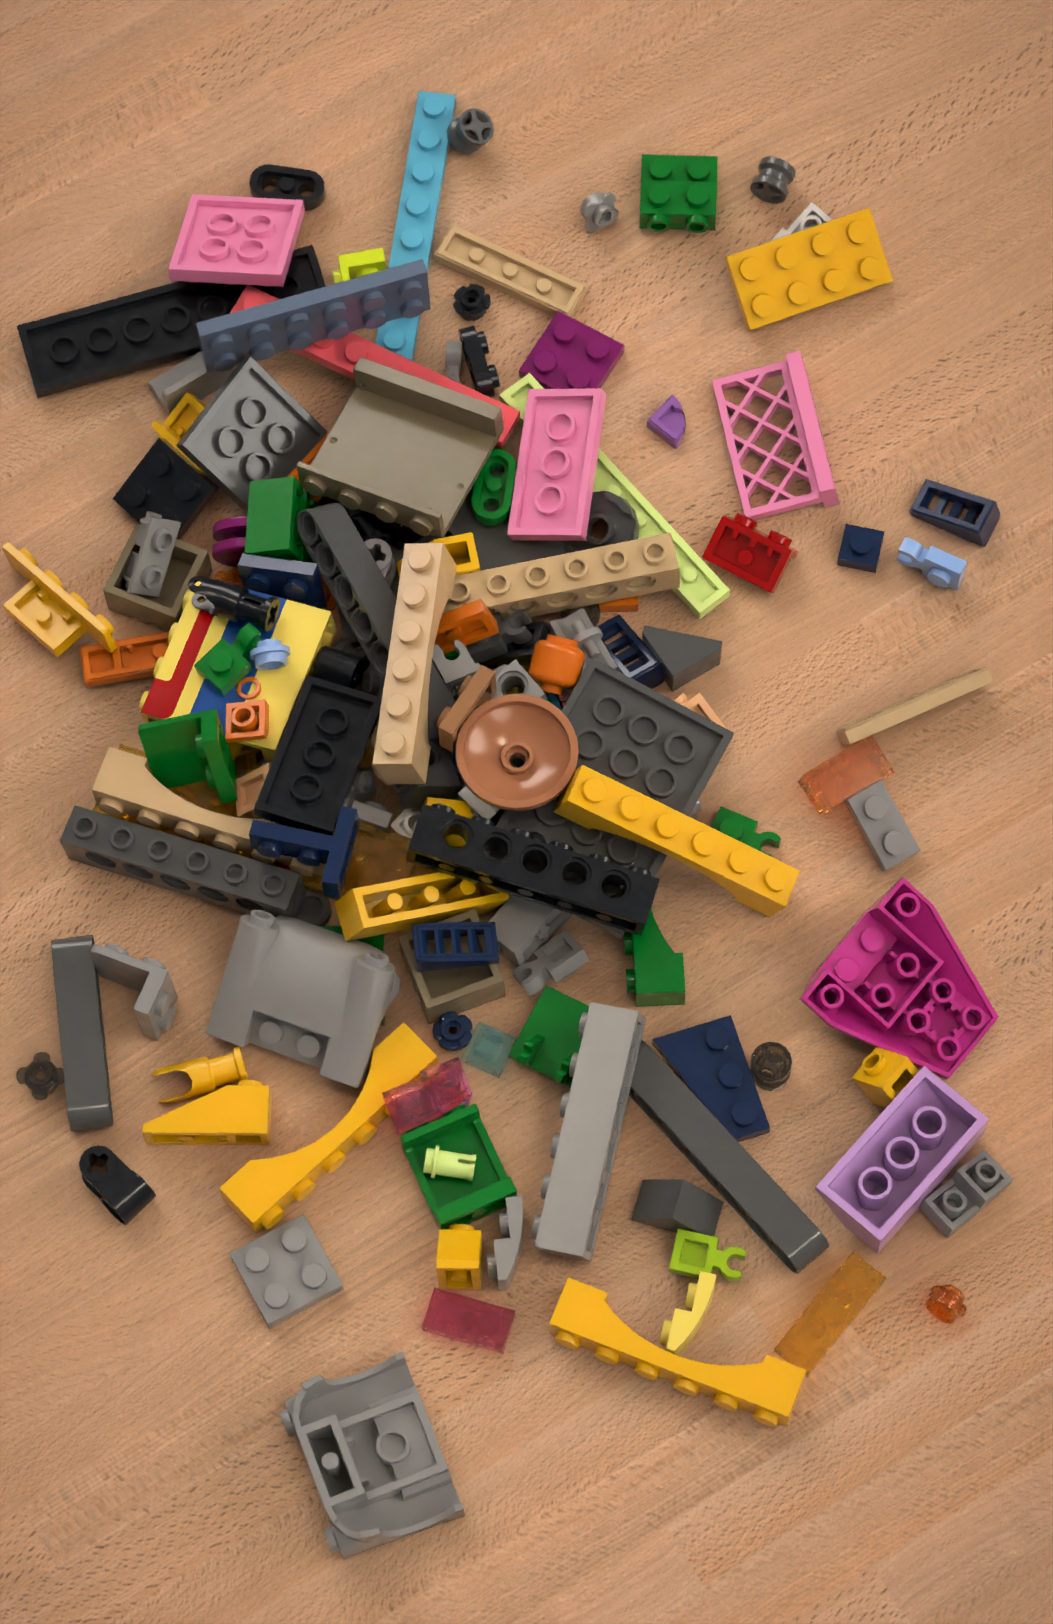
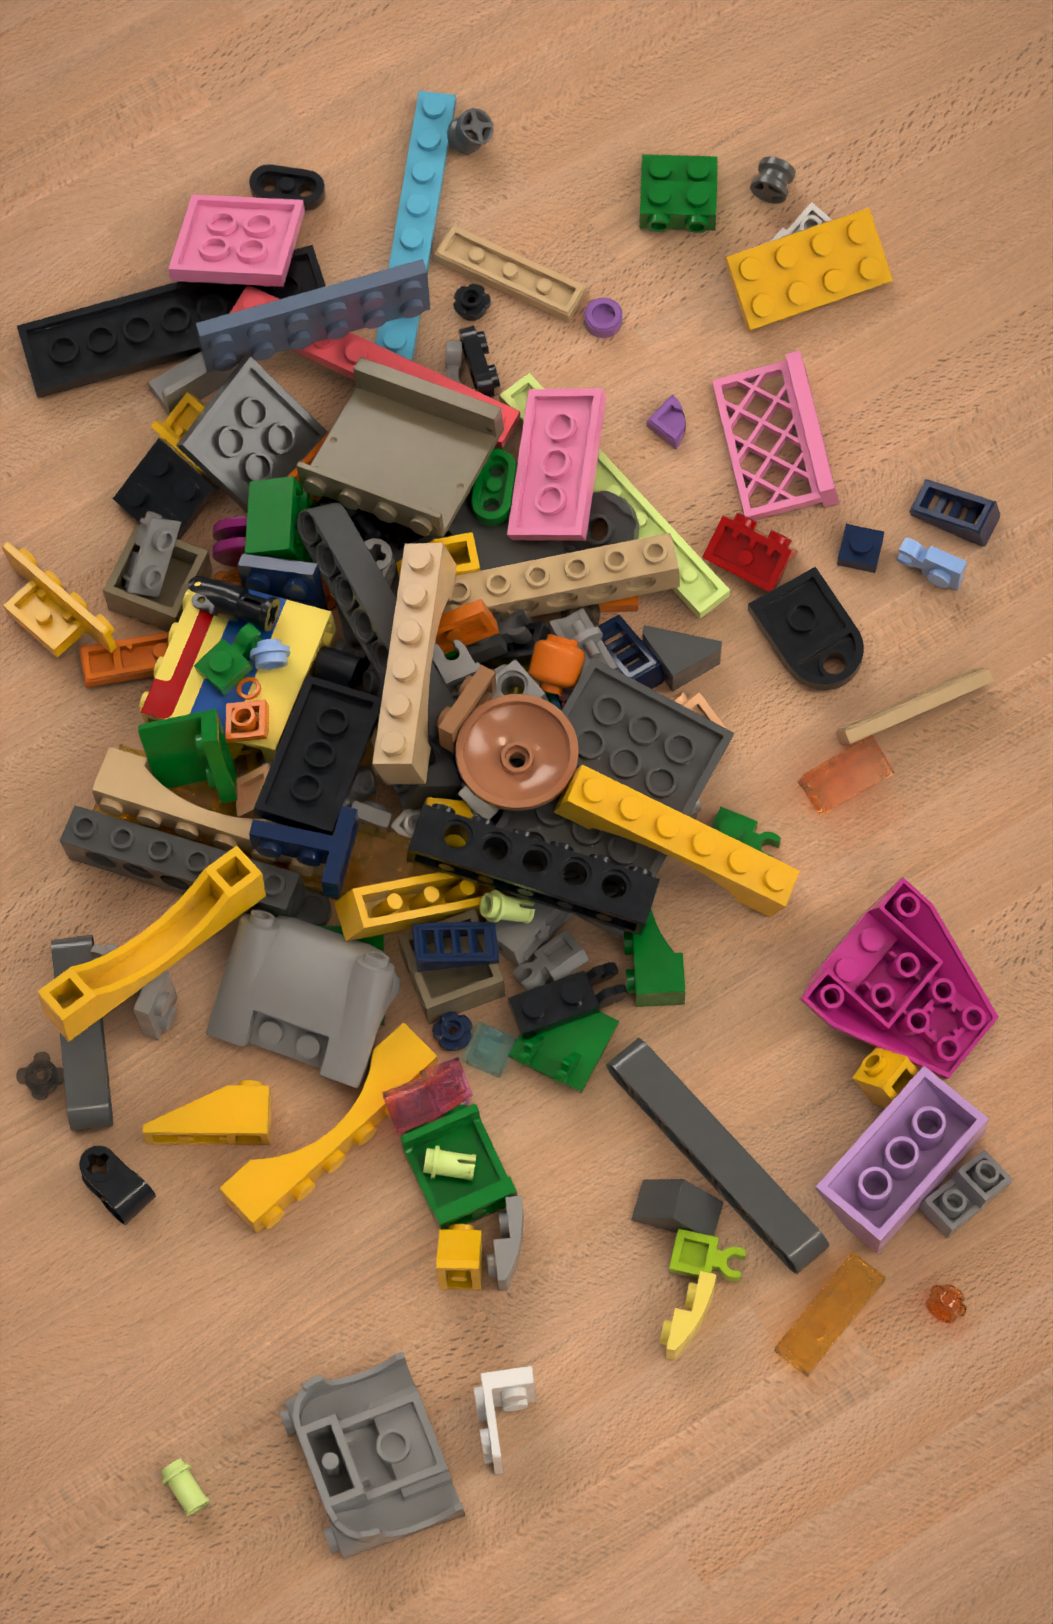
(97, 987): none -> yellow arch
(184, 1486): none -> yellowish green pin
(207, 1073): yellow piece -> none
(286, 1271): light grey plate -> none
(359, 264): neon yellow bracket -> none
(468, 1320): clear pink plate -> none
(498, 907): none -> yellowish green pin
(500, 1388): none -> white bracket
(565, 1000): none -> black hinge
(571, 356): magenta plate -> none
(589, 1131): light grey brick -> none
(599, 211): light grey plate -> none
(603, 317): none -> medium lavender tile
(718, 1074): dark blue wing -> none
(761, 1388): yellow arch -> none
(768, 1057): clear smoke wheel -> none
(808, 628): none -> black plate
(881, 825): light grey plate -> none

